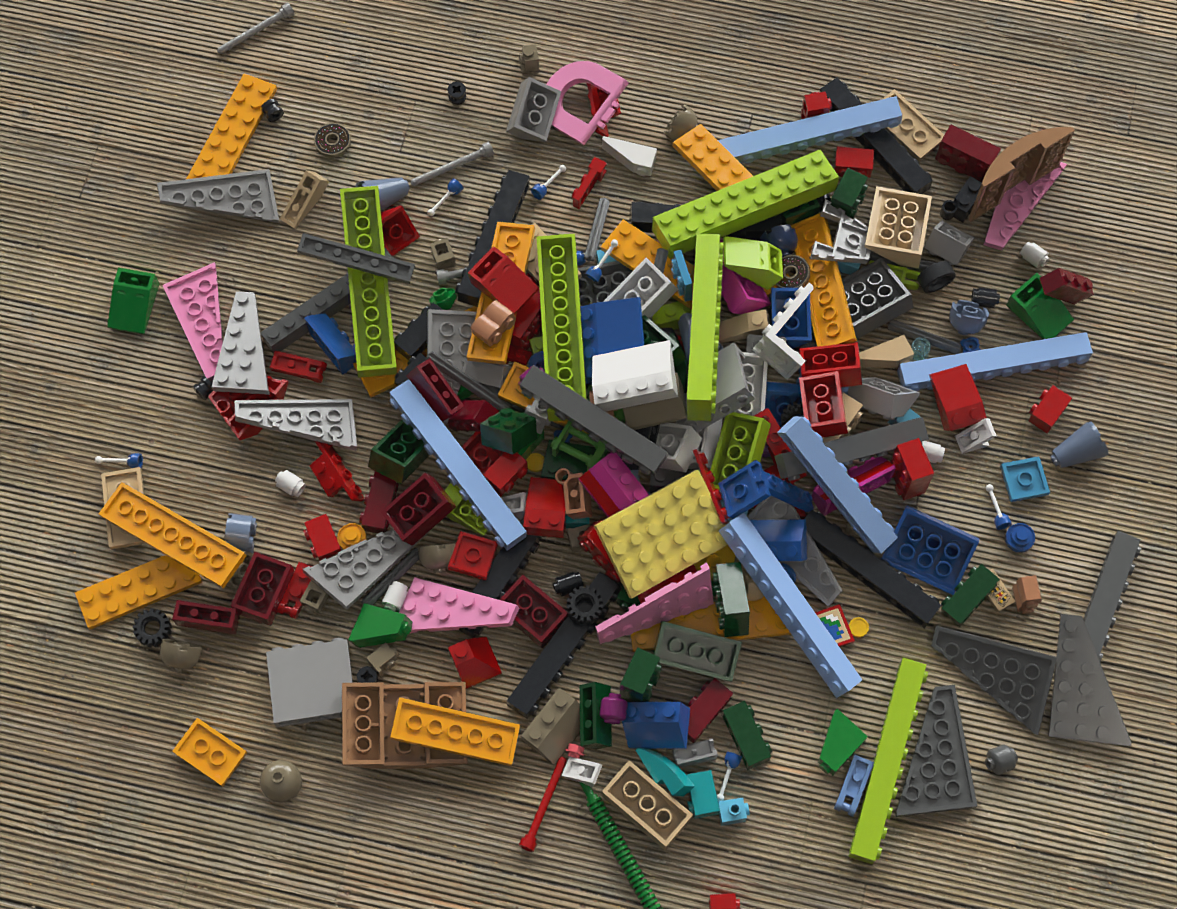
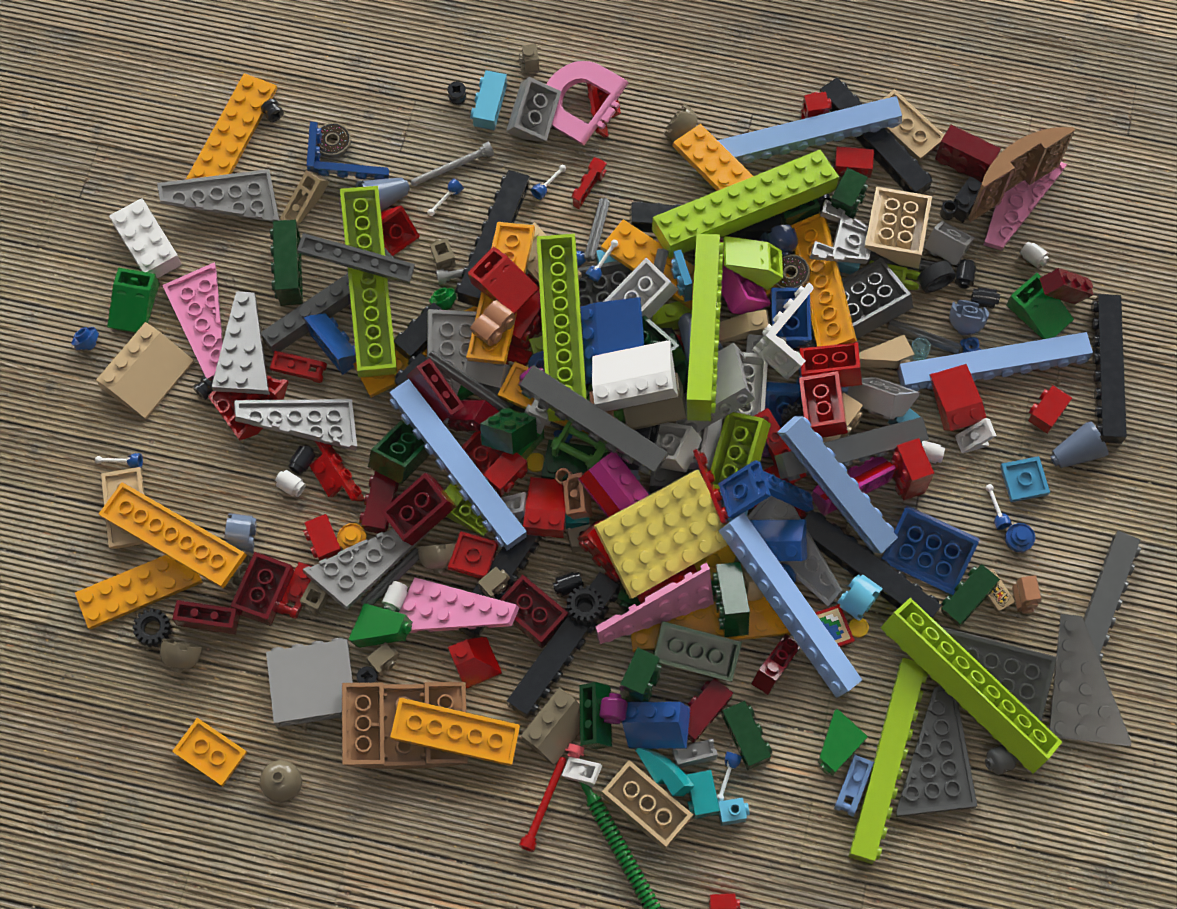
(85, 338): none -> blue plate
(144, 370): none -> tan slope
(145, 239): none -> white brick
(285, 12): light grey piece -> none
(287, 262): none -> dark green brick
(301, 459): none -> black brick
(342, 170): none -> blue bracket
(489, 100): none -> medium azure brick
(493, 582): none -> dark tan brick
(635, 157): white slope -> none
(776, 664): none -> dark red slope
(860, 597): none -> medium azure brick
(965, 274): none -> black brick
(971, 685): none -> lime brick
(1109, 368): none -> black brick

